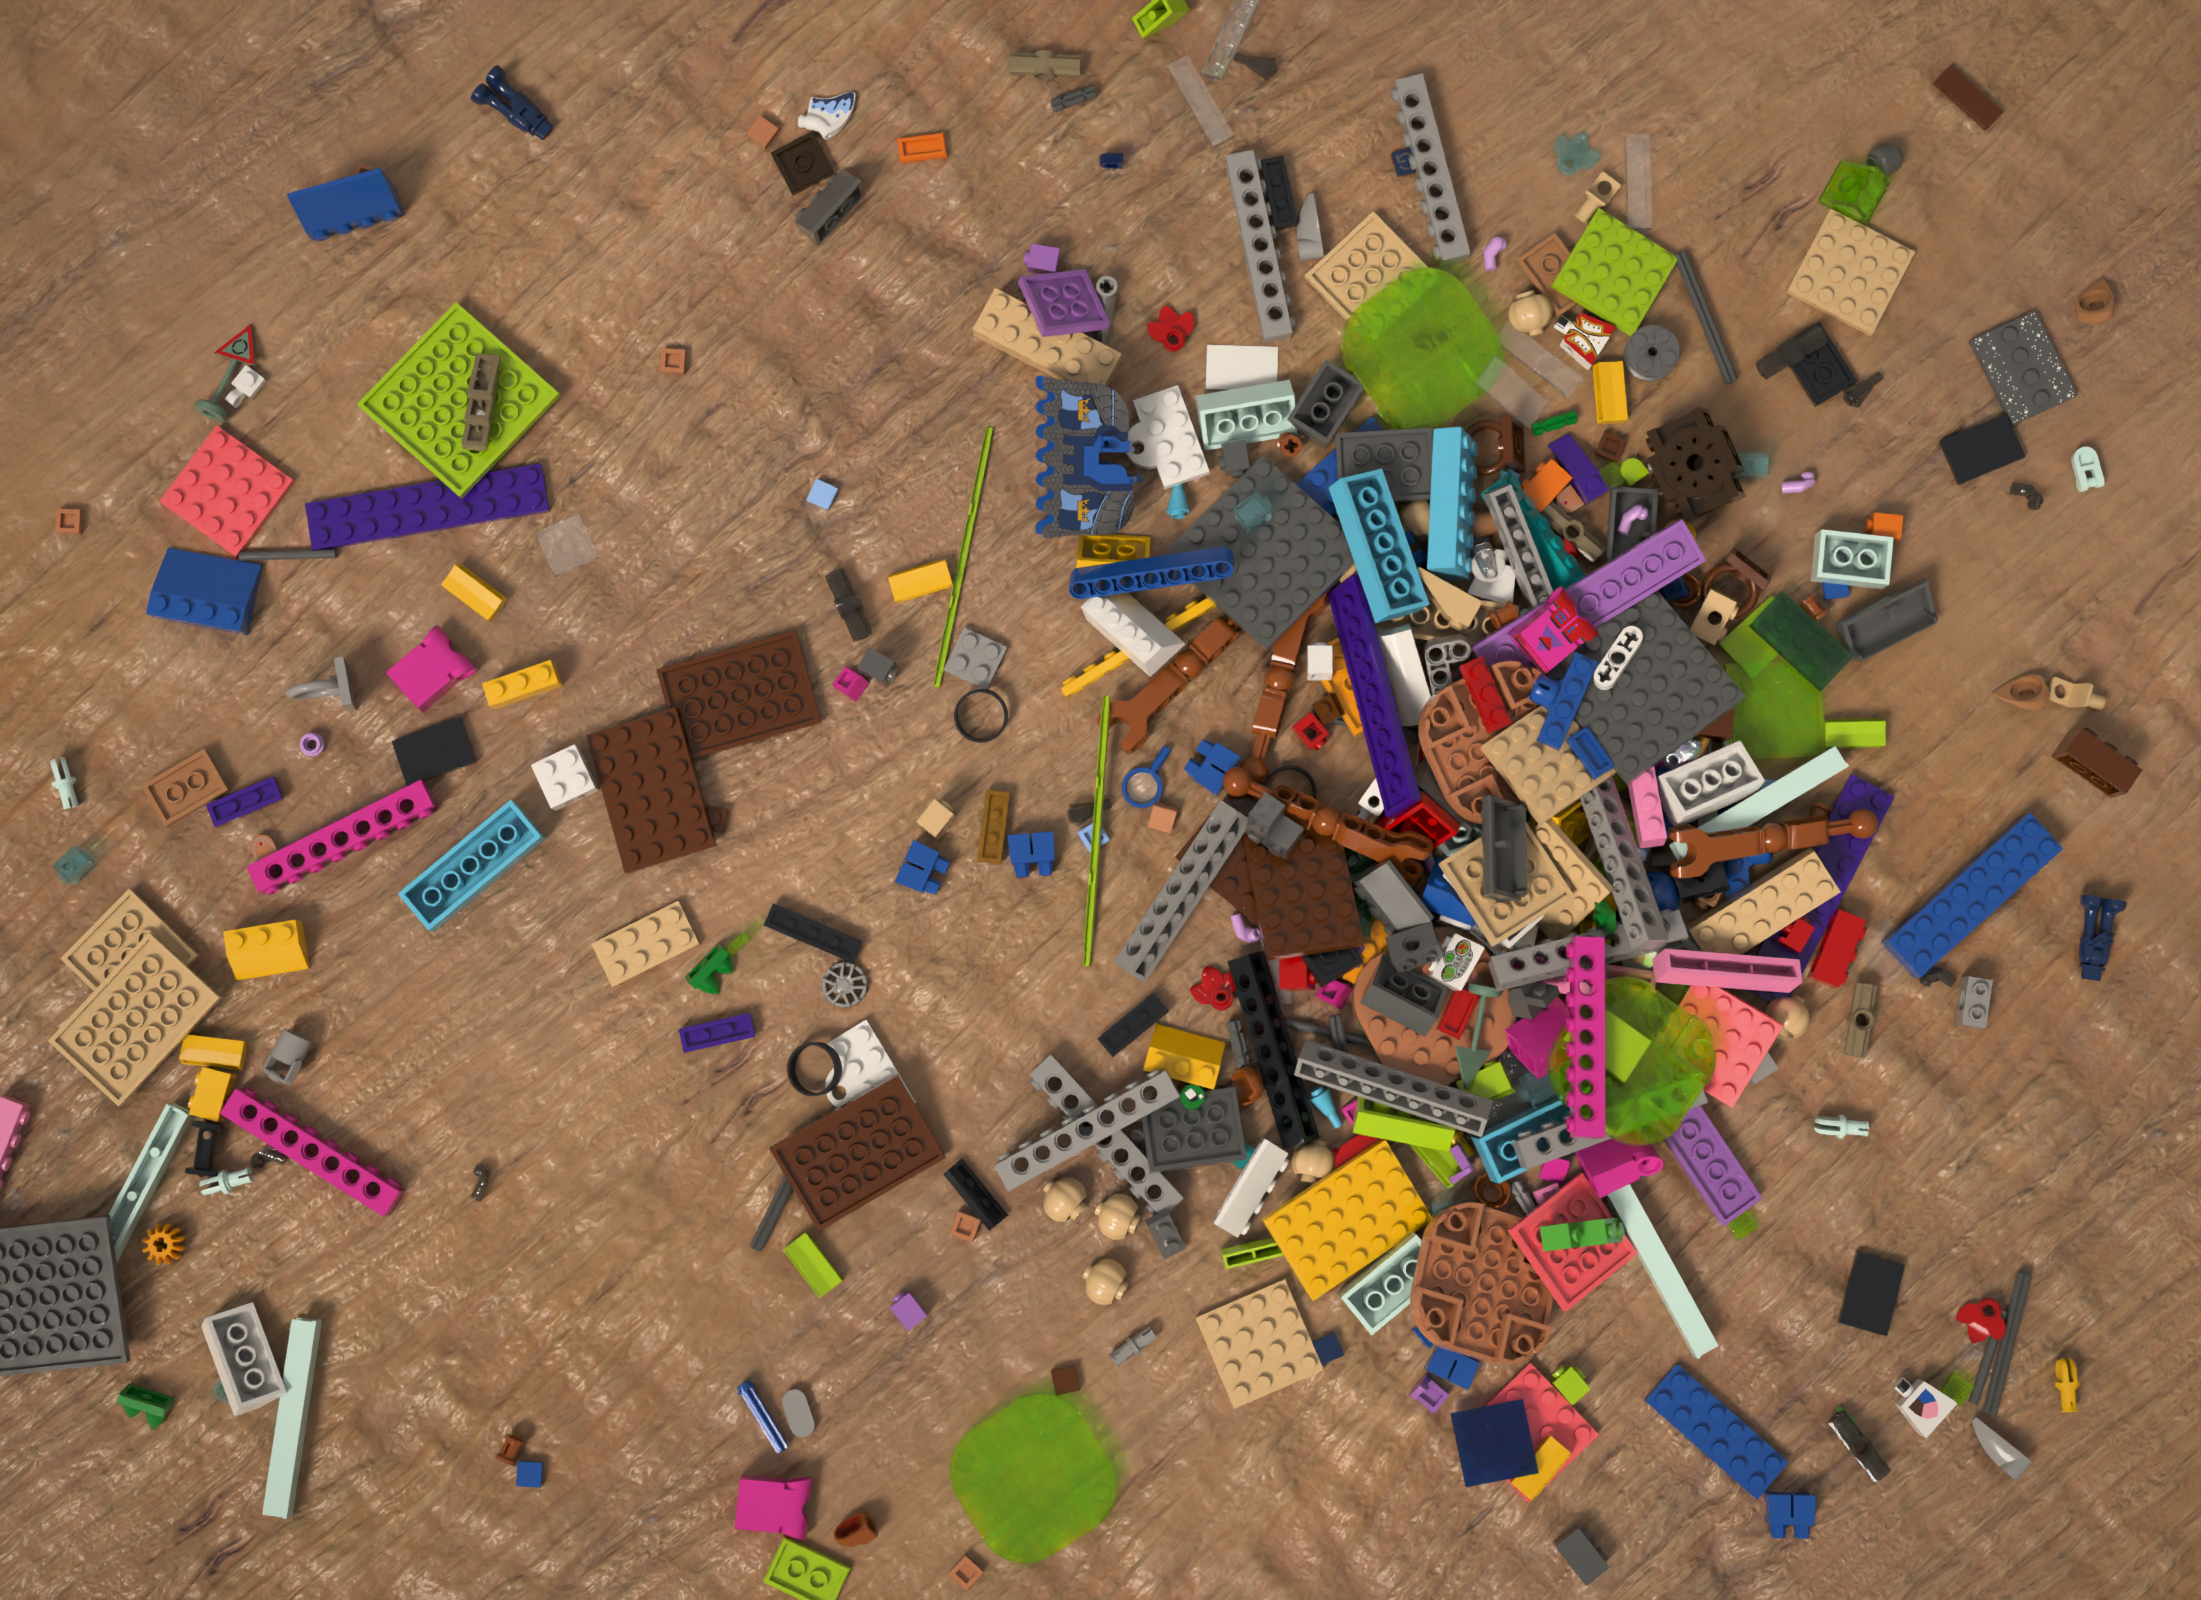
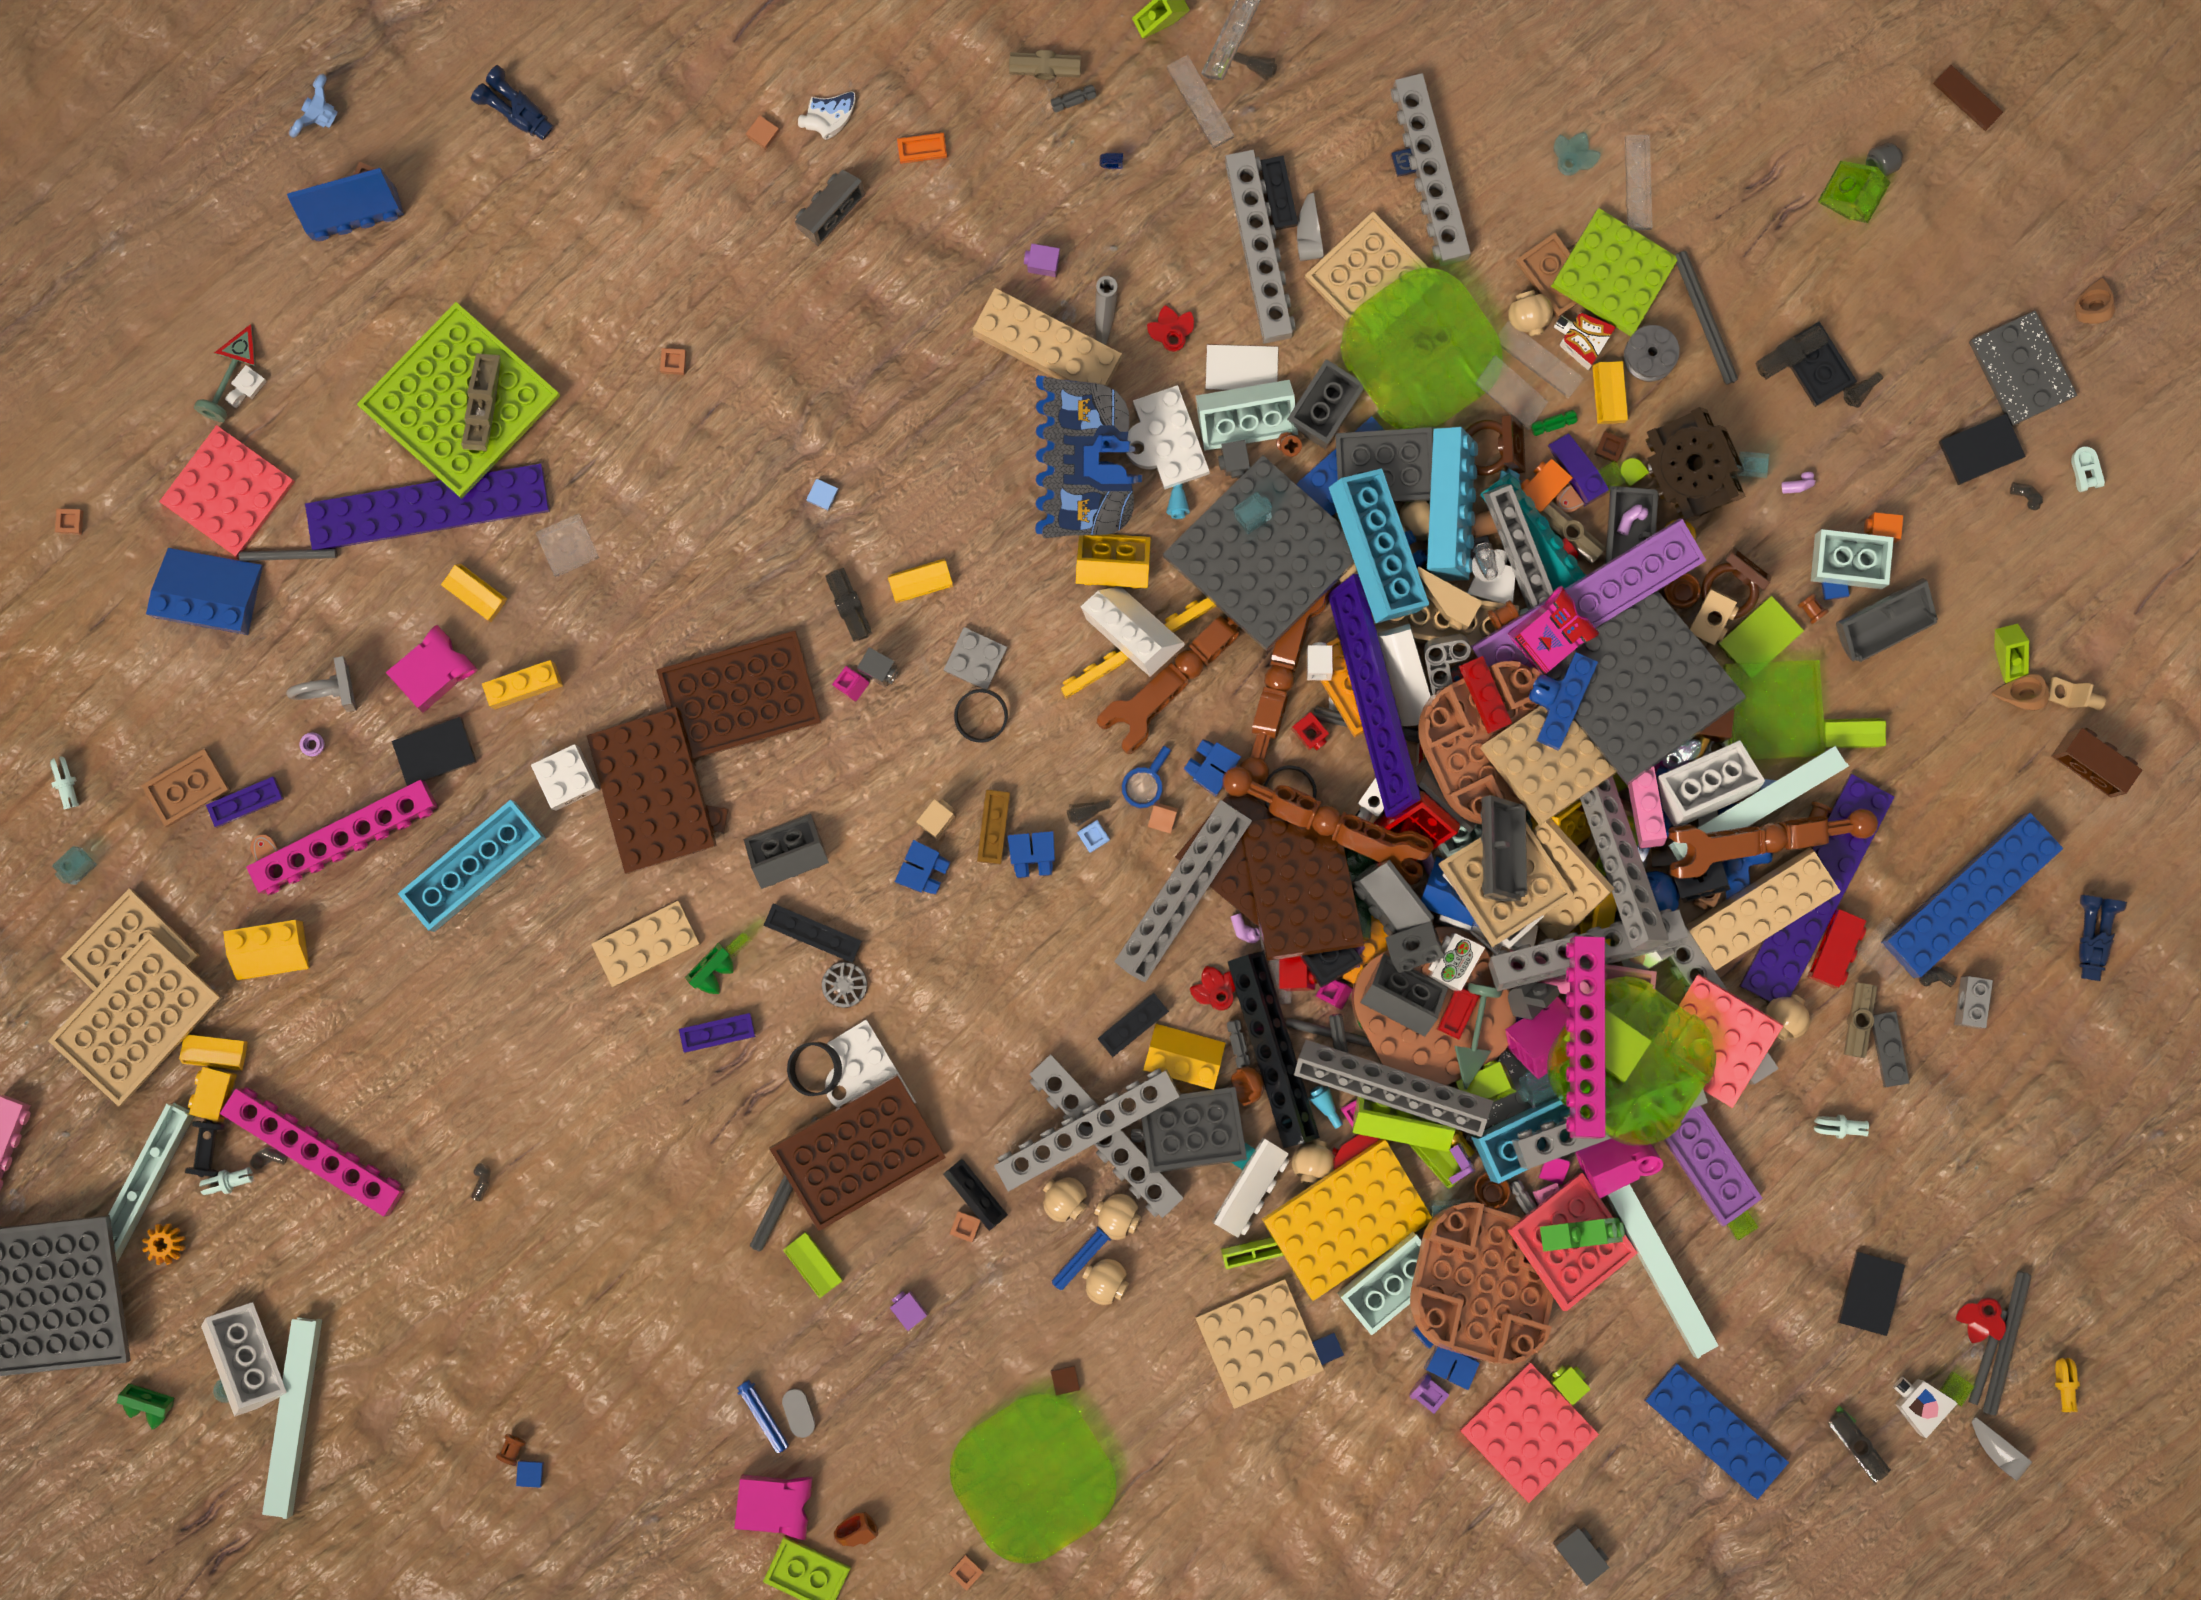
(291, 1050): light grey piece -> none
(315, 109): none -> light blue piece
(785, 851): none -> dark grey slope
(802, 163): dark brown tile -> none
(963, 557): lime piece -> none
(1063, 302): medium lavender plate -> none
(1080, 1259): none -> blue axle
(1096, 831): lime piece -> none
(1132, 1346): light grey pin -> none
(1151, 573): blue beam -> none
(1165, 1234): flat silver plate -> none
(1192, 1097): green tile -> none
(1272, 828): flat silver brick -> none
(1328, 709): reddish brown plate -> none
(1489, 252): lavender arm -> none
(1494, 1443): clear blue plate -> none
(1550, 1459): yellow piece -> none
(1590, 753): blue tile -> none
(1595, 199): tan bracket -> none
(1603, 668): white beam -> none
(1605, 917): green plate -> none
(1675, 590): dark blue tile -> none
(1727, 970): bright pink brick -> none
(1790, 1509): blue hips -> none
(1796, 935): red brick -> none
(1801, 641): clear green plate -> none
(1850, 272): tan plate -> none
(1890, 1049): none -> dark grey plate
(2012, 652): none -> lime slope

